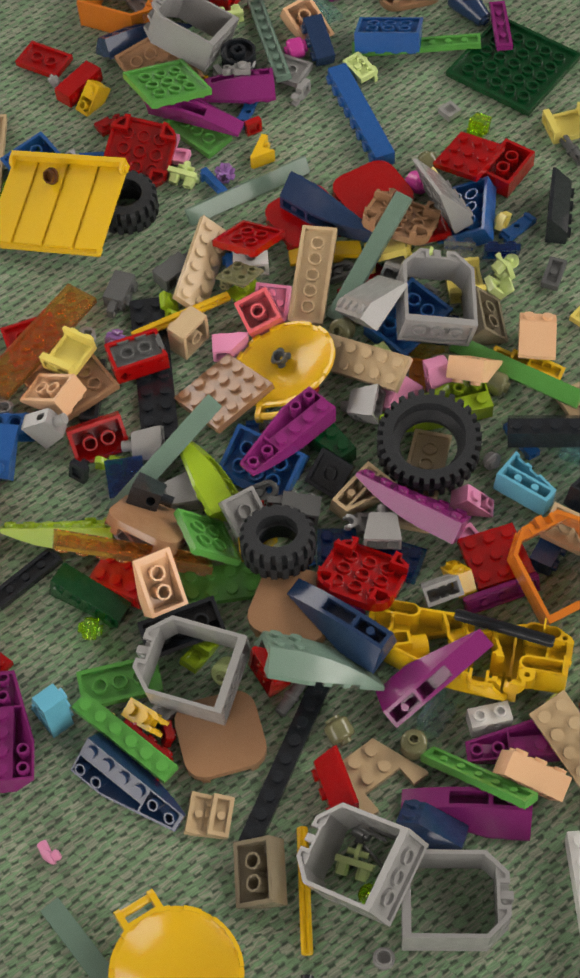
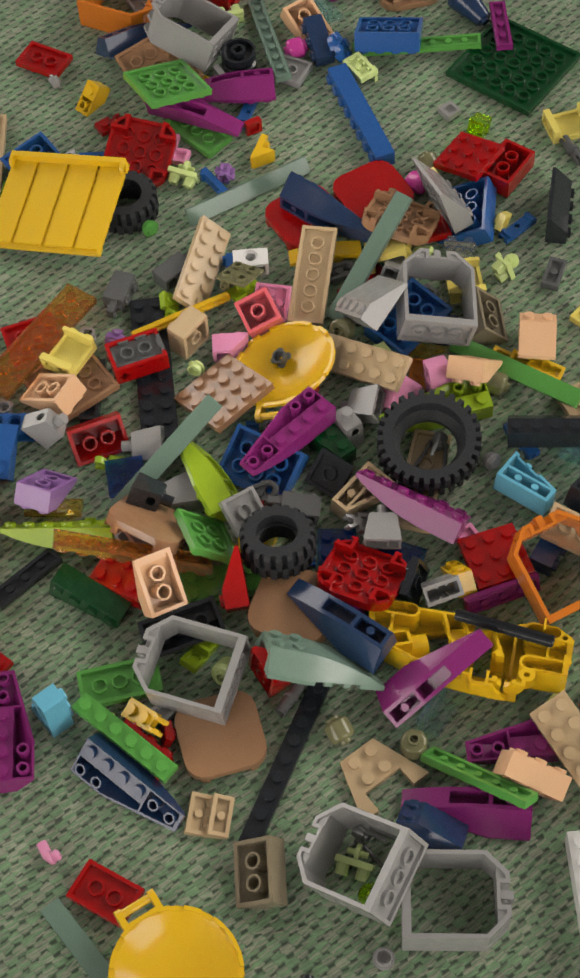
(43, 490): none -> medium lavender slope
(51, 176): reddish brown plate -> none
(67, 508): none -> clear yellow plate
(71, 88): red brick -> none
(79, 470): black tile -> none
(90, 628): clear neon green gear -> none
(103, 891): none -> red plate
(149, 228): none -> bright green plate
(195, 368): none -> yellowish green plate
(234, 588): none -> red slope
(237, 69): light grey plate -> none
(249, 238): red plate -> none
(302, 91): light grey plate -> none
(304, 901): yellow axle -> none
(333, 779): red slope -> none
(339, 45): none -> blue plate
(350, 425): none -> light grey torso
(416, 574): none -> black plate
(437, 443): none -> dark grey plant
(472, 501): bright pink slope -> none
(489, 718): white brick -> none
(492, 248): clear blue plate -> none
(499, 288): yellowish green bracket -> none

